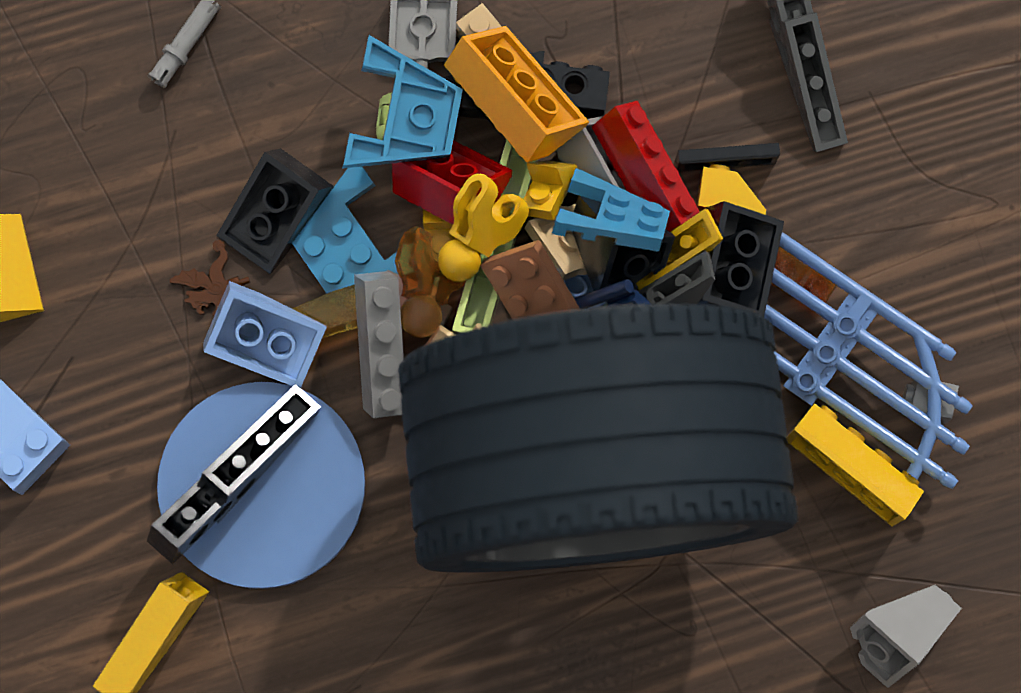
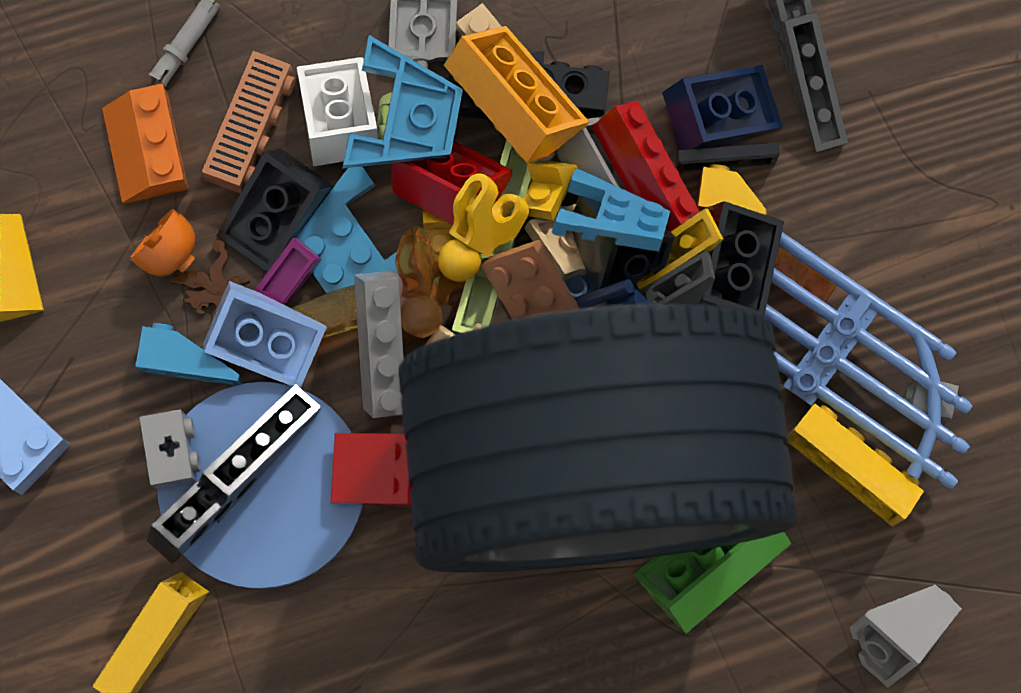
(144, 144): none -> orange slope
(157, 433): none -> light grey brick
(167, 246): none -> orange cylinder
(173, 355): none -> dark azure slope
(249, 121): none -> nougat brick
(289, 272): none -> magenta tile
(334, 105): none -> white slope
(370, 470): none -> red slope
(699, 581): none -> bright green slope
(721, 108): none -> dark blue slope

